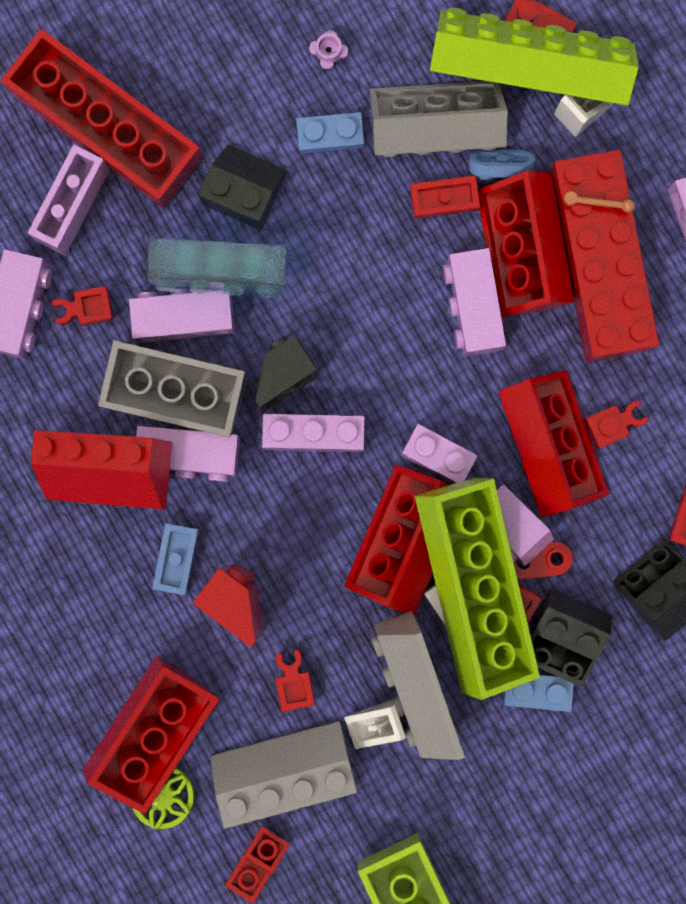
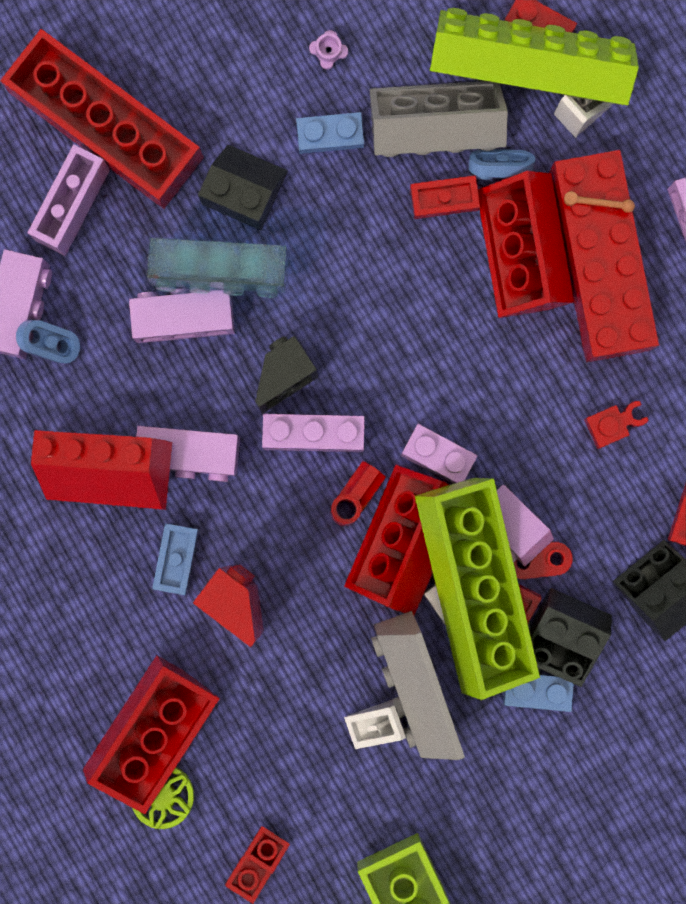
(46, 339): none -> medium blue plate
(89, 307): red plate -> none
(172, 389): light grey slope -> none
(282, 774): light grey slope -> none
(294, 687): red plate -> none
(358, 492): none -> red piece
(474, 302): lavender brick -> none
(553, 443): red slope -> none

